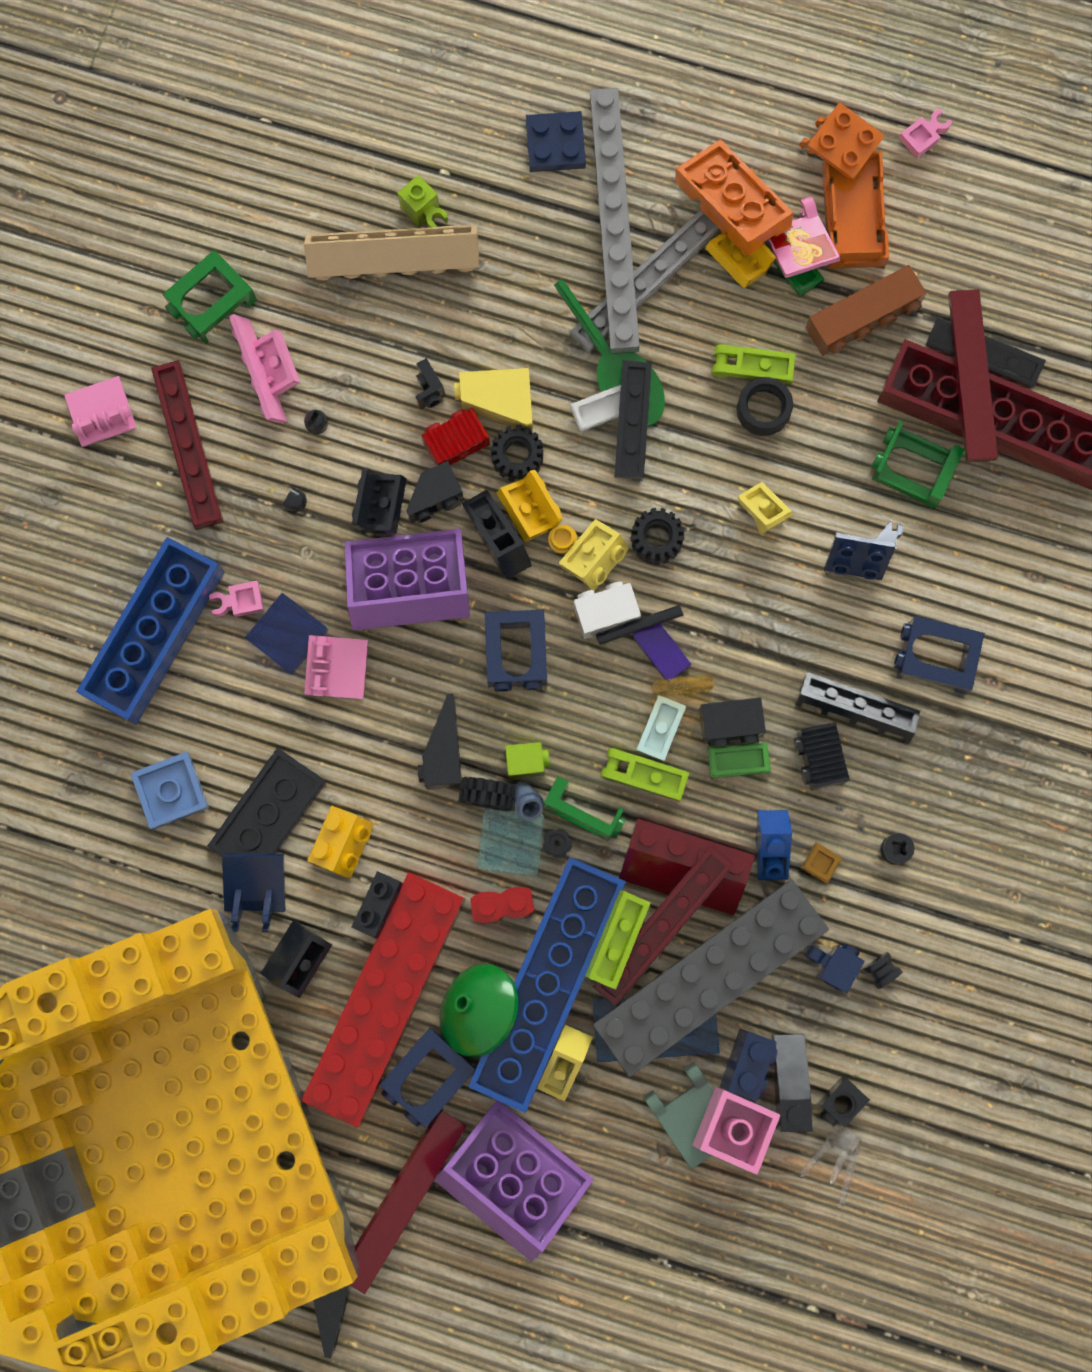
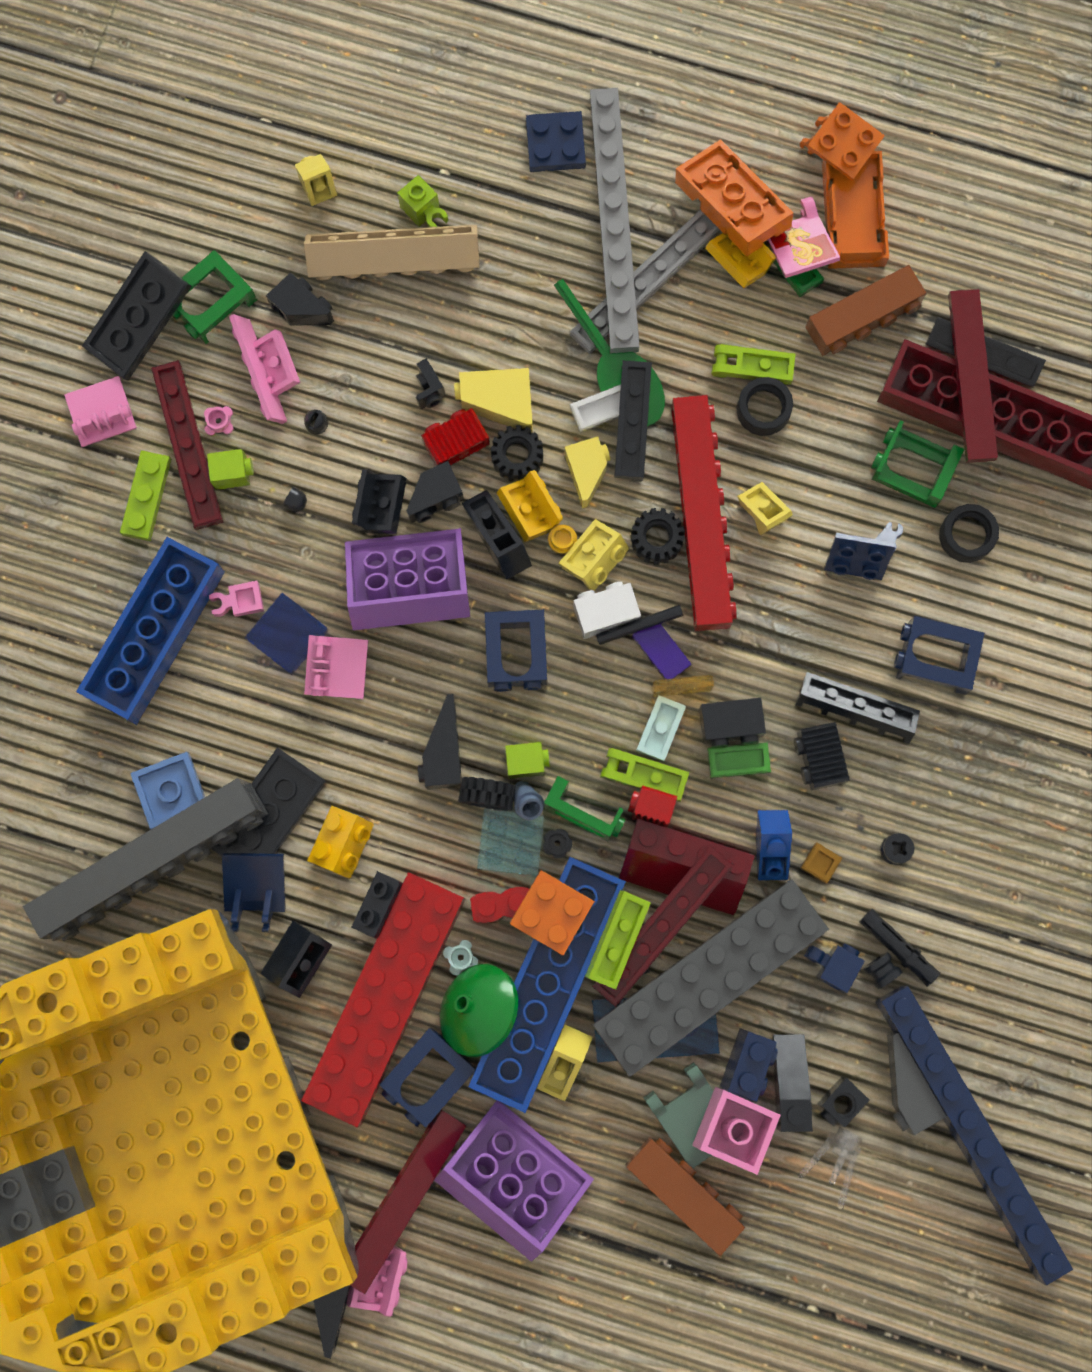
(136, 315): none -> black tile
(145, 495): none -> lime plate
(145, 861): none -> dark grey brick
(215, 413): none -> bright pink plate
(229, 469): none -> lime brick
(297, 303): none -> black slope
(316, 179): none -> light yellow slope
(384, 1291): none -> bright pink bracket
(452, 954): none -> light aqua plate
(552, 912): none -> orange plate
(587, 467): none -> light yellow slope
(652, 806): none -> red brick
(685, 1195): none -> dark orange brick
(702, 513): none -> red brick
(905, 952): none -> black pin
(911, 1095): none -> dark grey slope
(924, 134): bright pink plate -> none
(976, 1138): none -> dark blue brick
(978, 513): none -> black tyre

